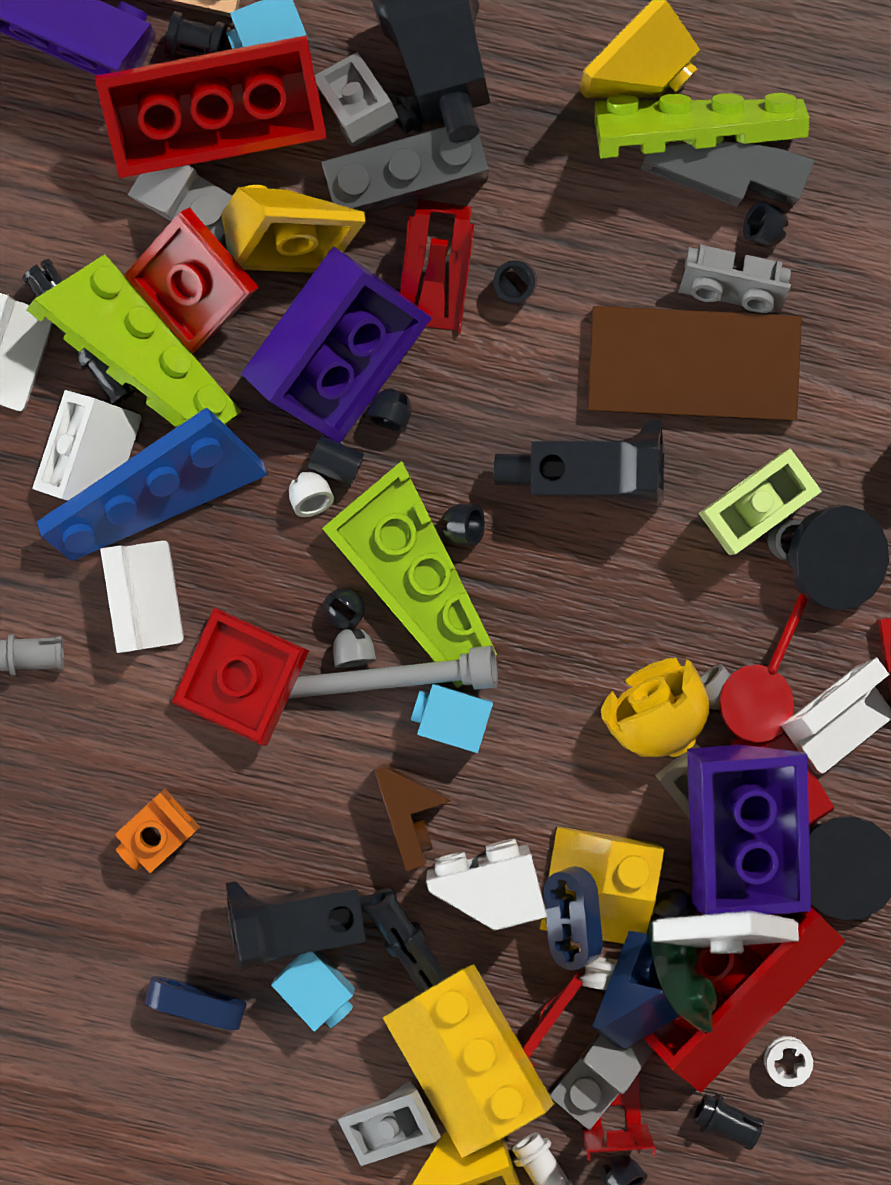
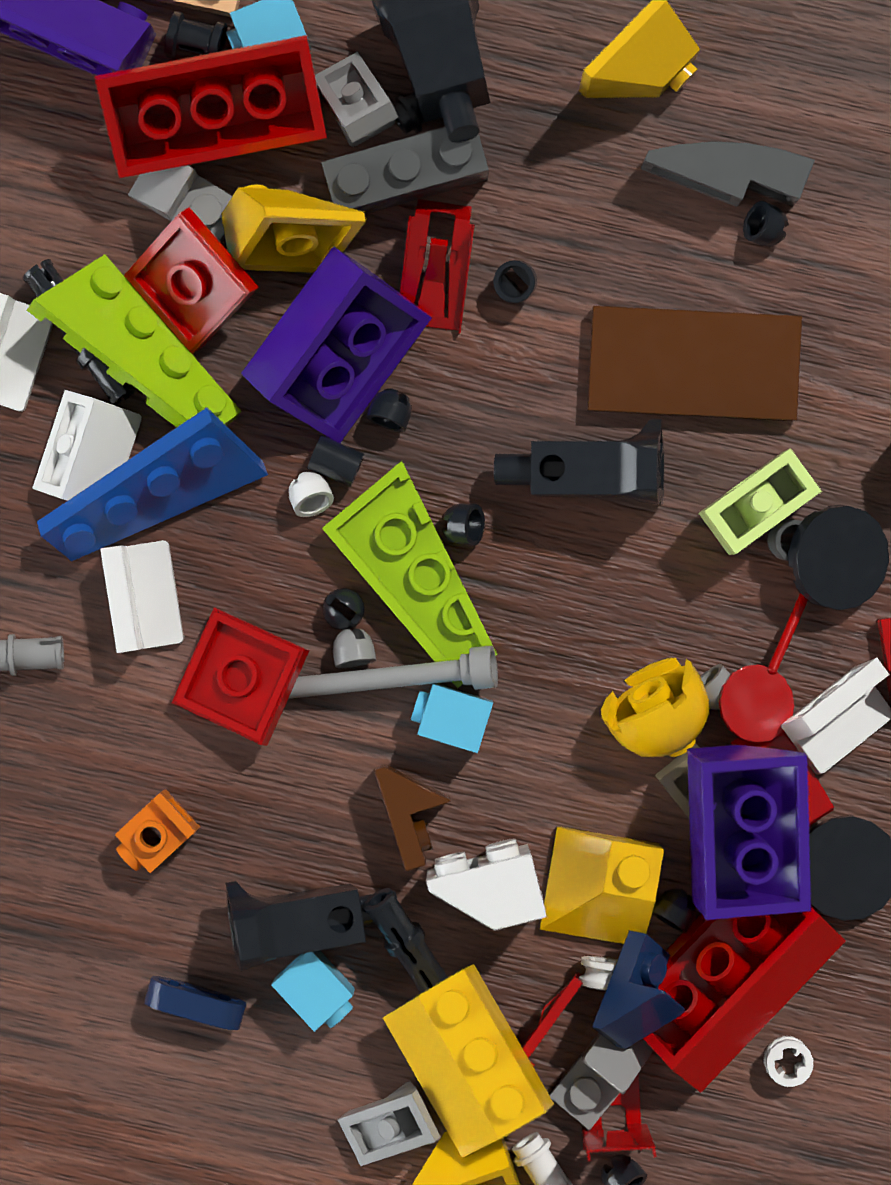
(573, 918): dark blue beam -> none
(683, 985): clear green slope -> none
(702, 123): lime wing -> none
(725, 931): white plate -> none
(727, 1121): black pin -> none
(758, 287): light grey hinge -> none

